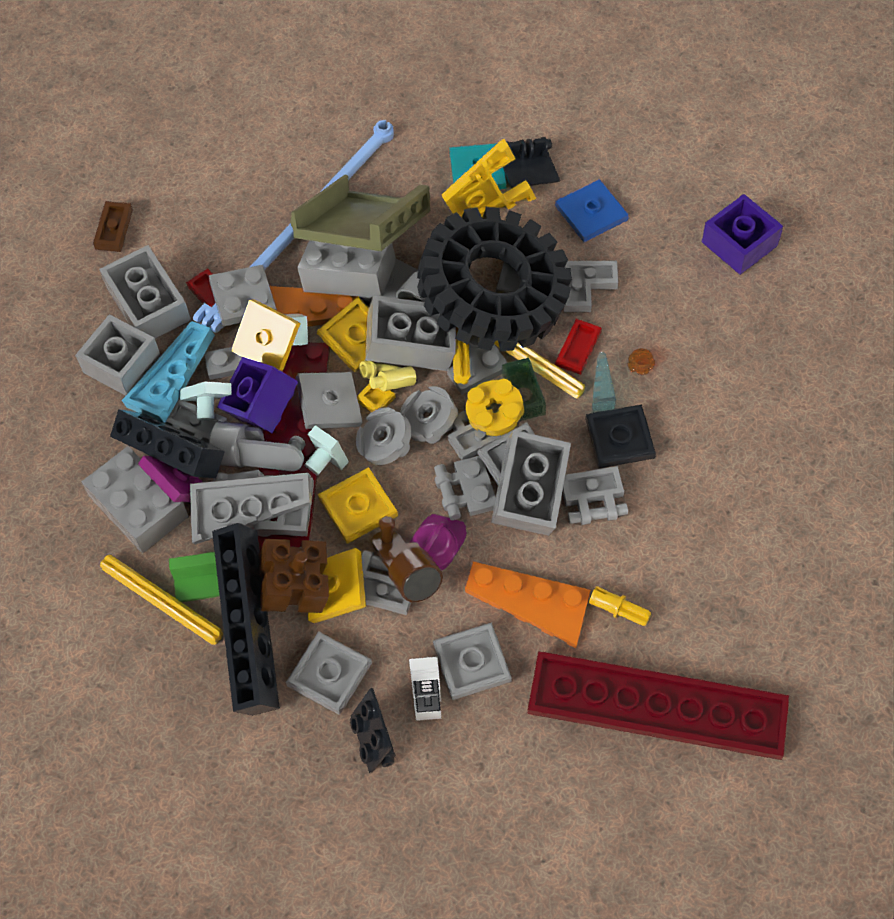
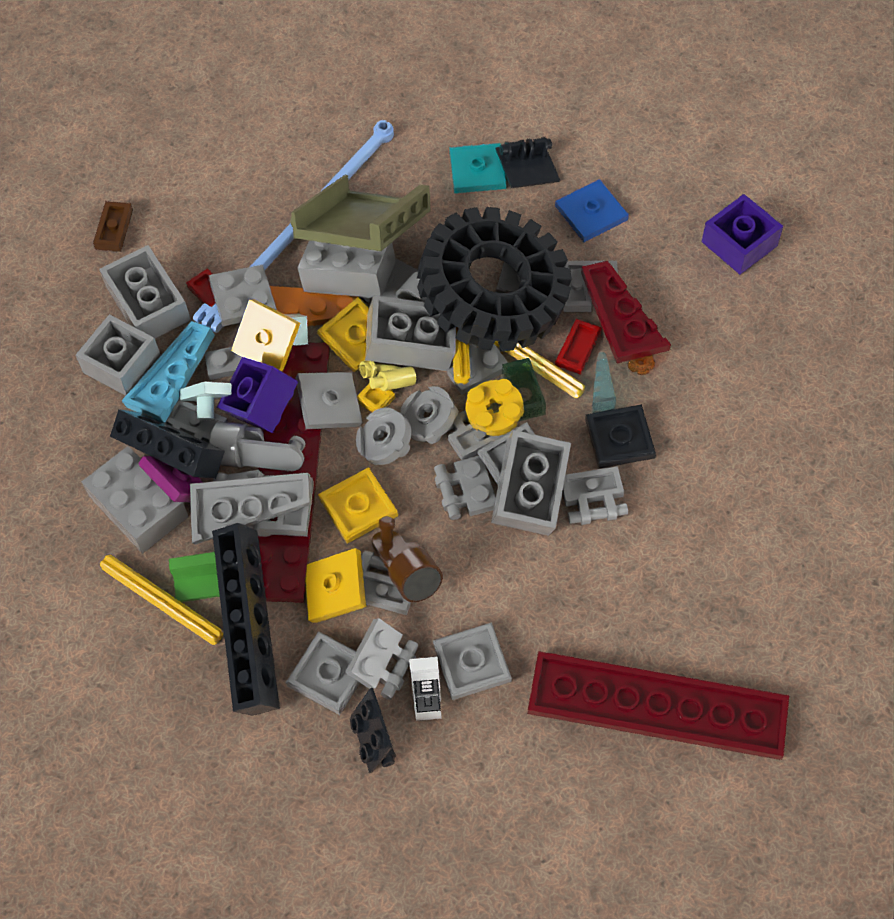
(293, 576): reddish brown brick -> none
(326, 451): light aqua tile -> none
(374, 655): none -> light grey plate
(441, 538): magenta piece -> none
(479, 188): yellow wing -> none
(541, 602): orange wing -> none
(619, 606): yellow axle -> none
(622, 319): none -> dark red wing

